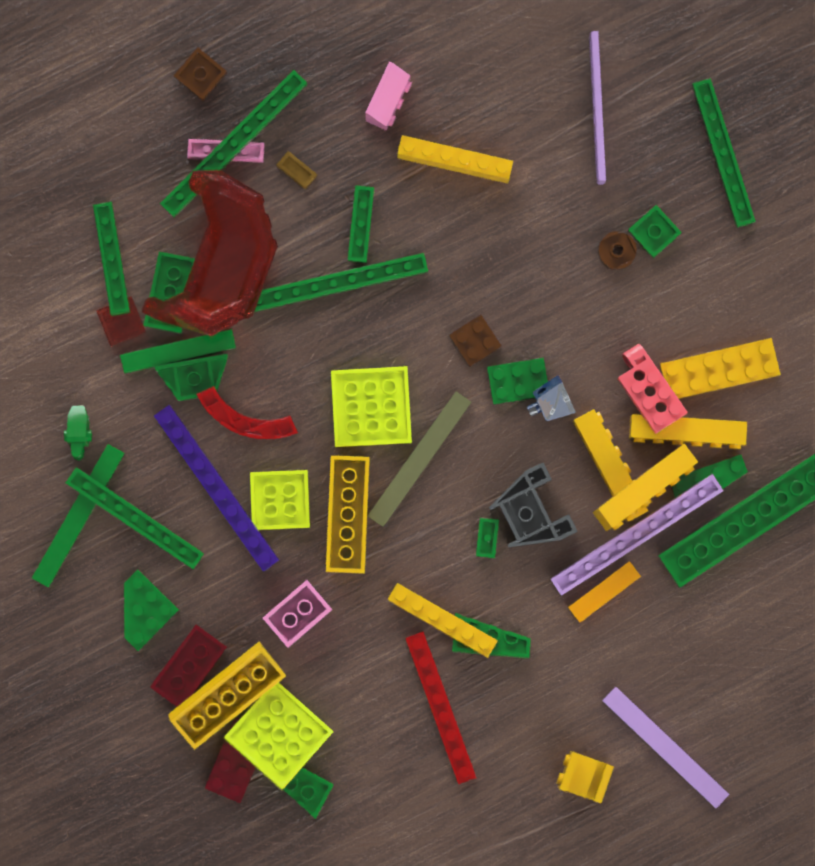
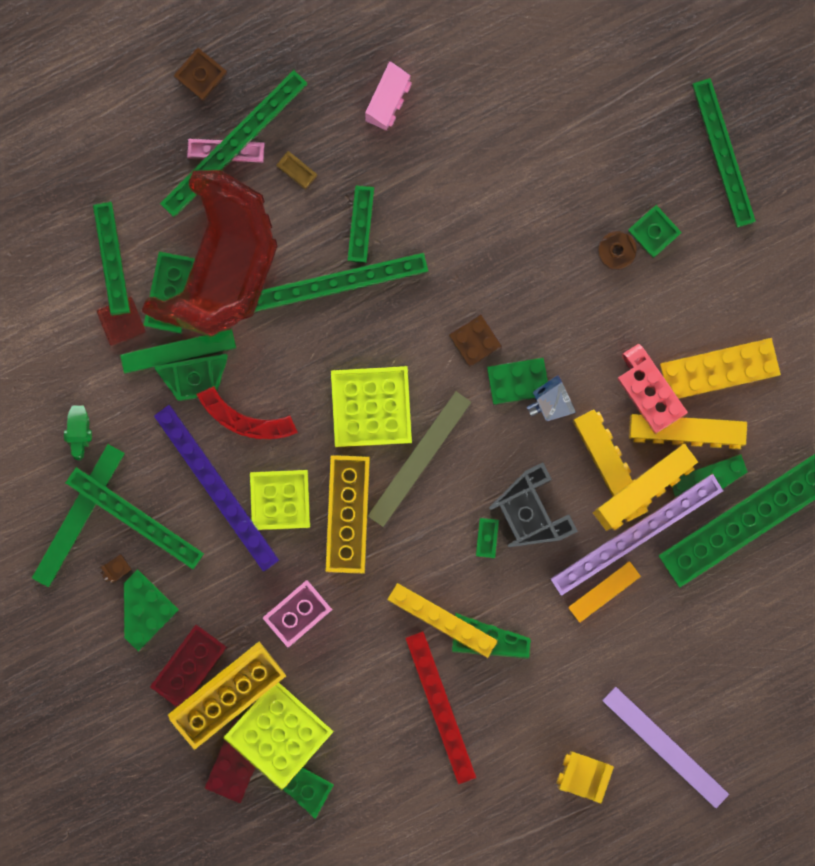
(115, 569): none -> reddish brown bracket
(455, 159): yellow brick -> none
(597, 107): lavender tile -> none

